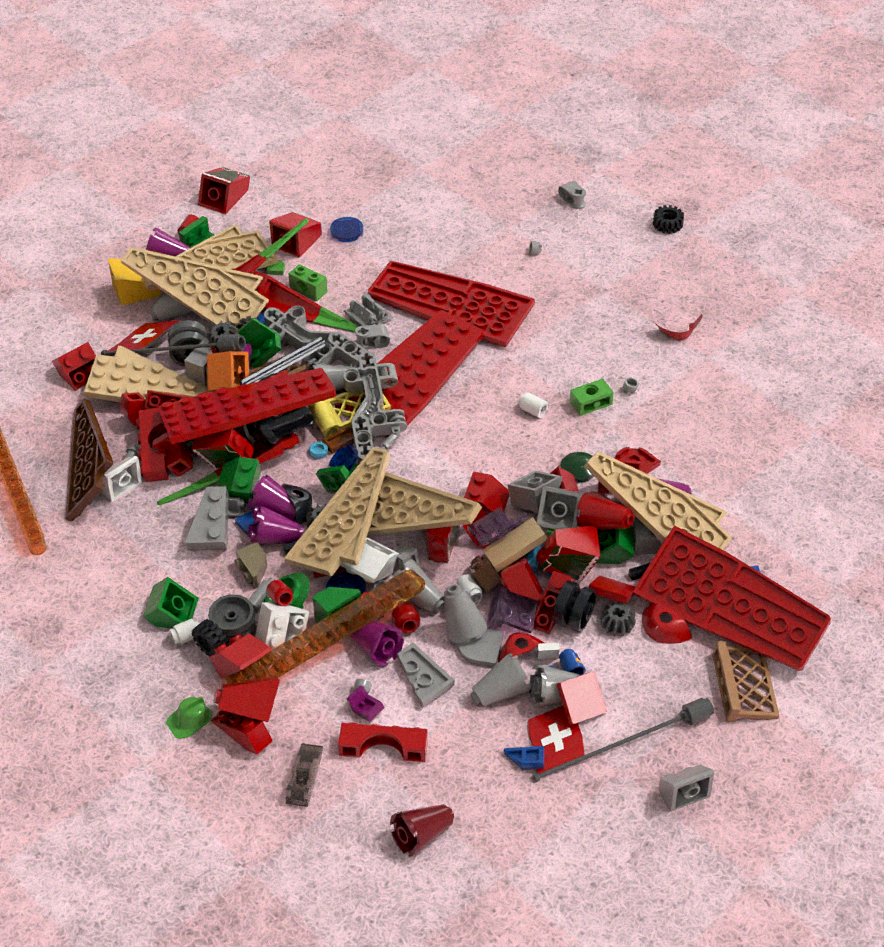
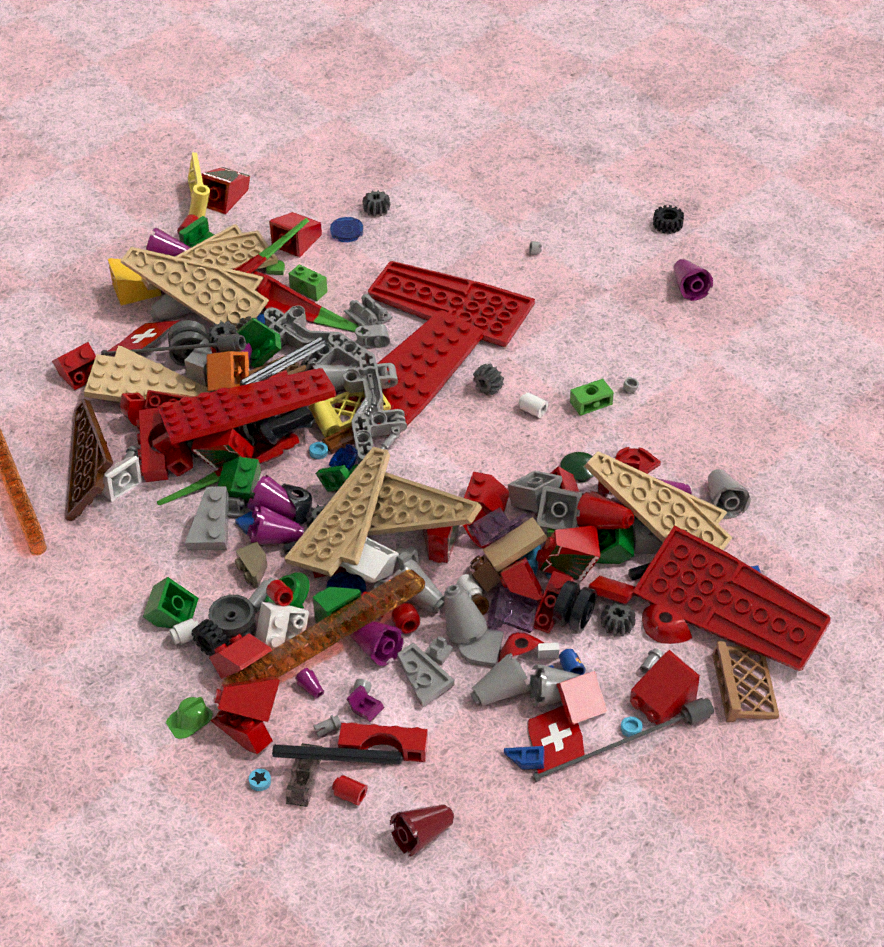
(198, 191): none -> light yellow piece
(259, 779): none -> medium azure tile
(308, 681): none -> magenta cone
(329, 725): none -> light grey pin
(337, 754): none -> black axle
(349, 789): none -> red brick
(376, 203): none -> dark grey gear
(439, 650): none -> light grey tile
(481, 602): none -> reddish brown tile
(488, 379): none -> dark grey gear
(573, 194): light grey piece -> none
(631, 726): none -> medium azure tile
(653, 656): none -> light grey pin
(665, 689): none -> red slope
(681, 335): red piece -> none
(686, 786): light grey slope -> none
(692, 280): none -> magenta cone
(728, 493): none -> light grey cone

